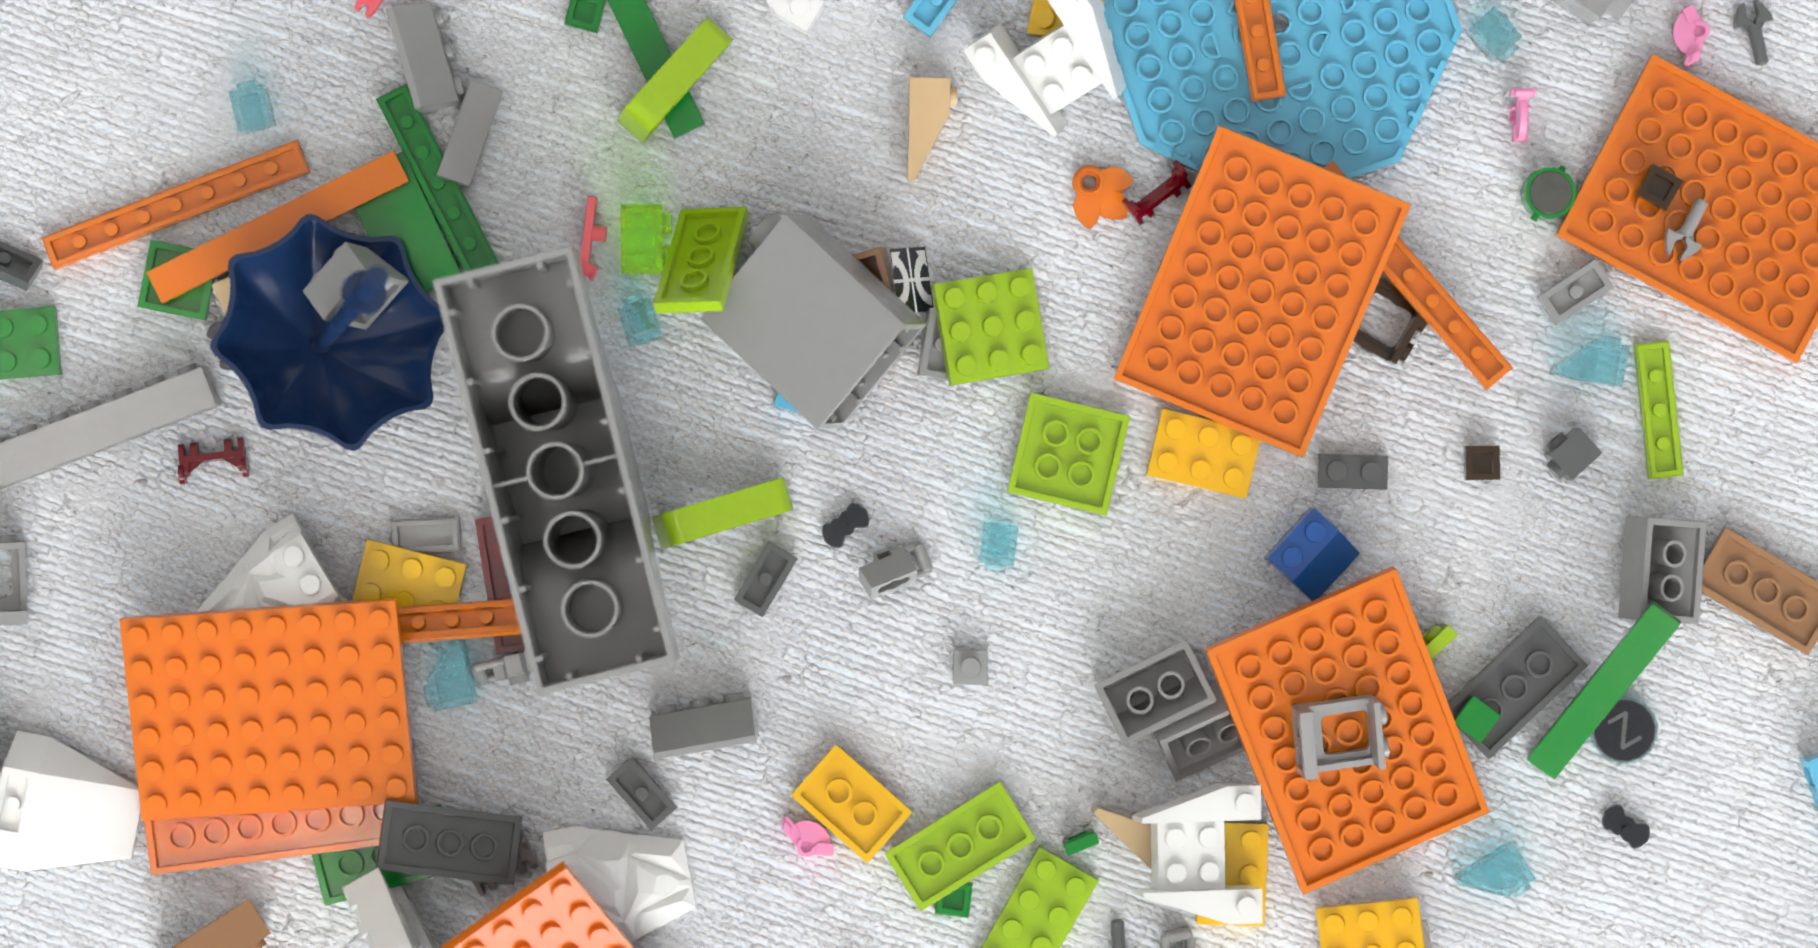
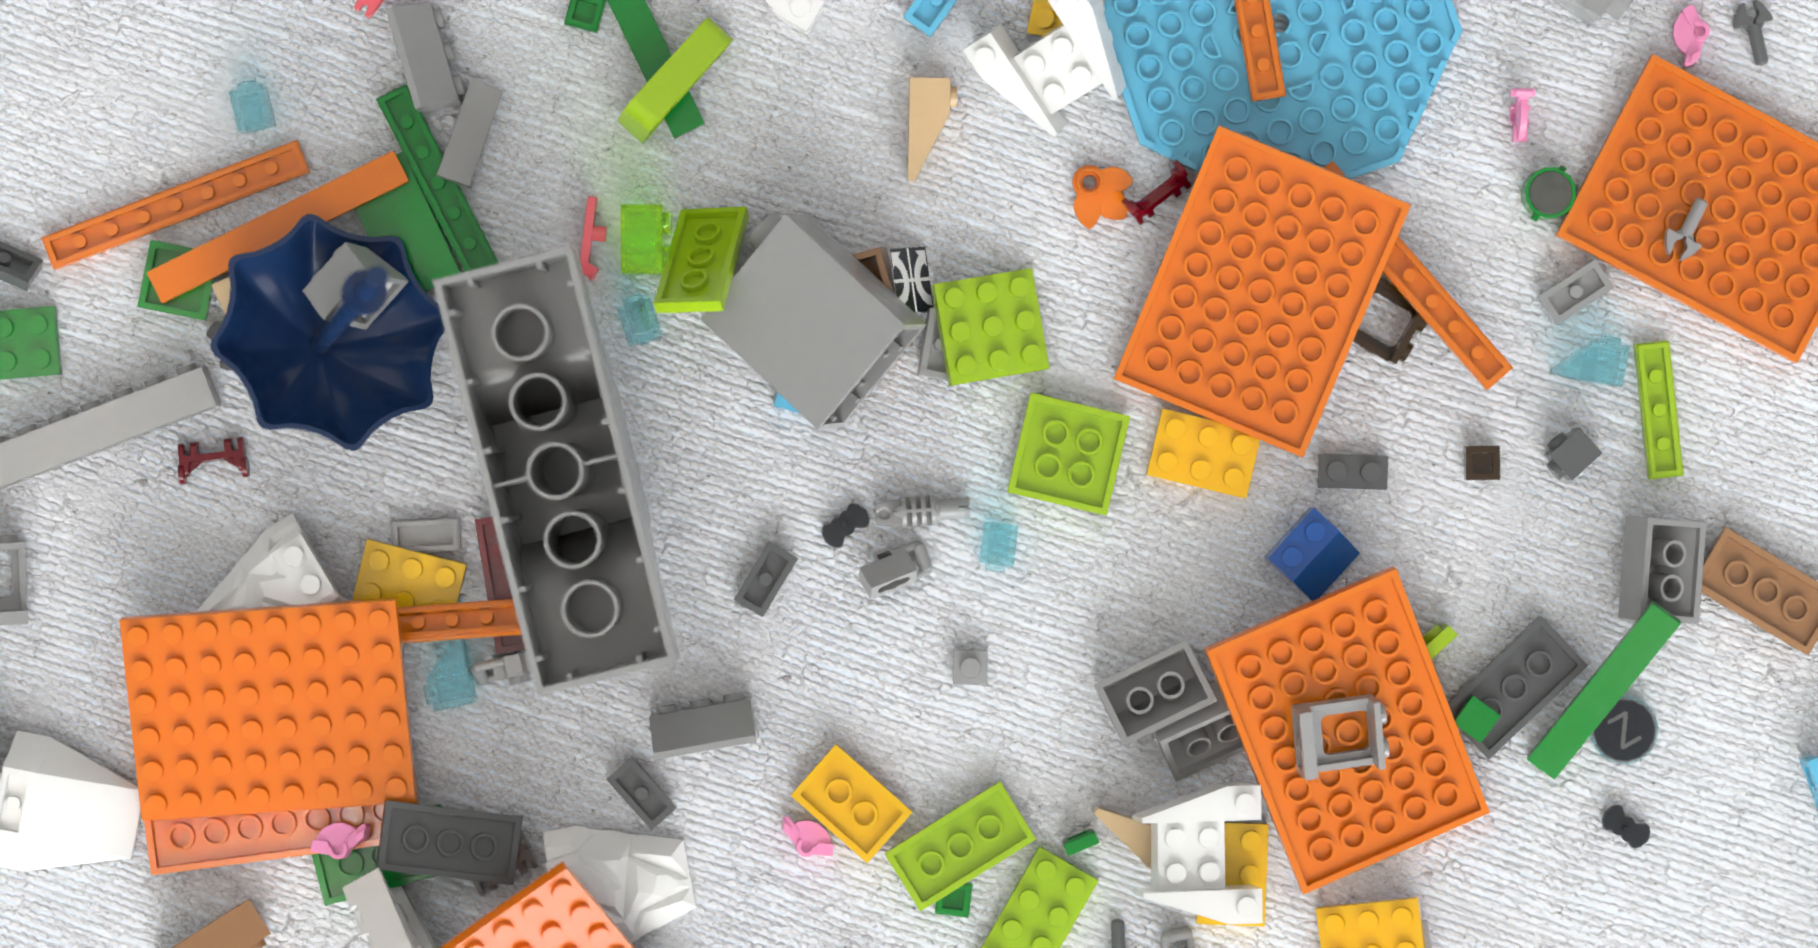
(340, 839): none -> bright pink piece
(722, 513): lime beam -> none
(920, 511): none -> light grey hinge
(1494, 35): clear light blue brick -> none
(1498, 872): clear light blue slope -> none
(1658, 187): dark brown plate -> none

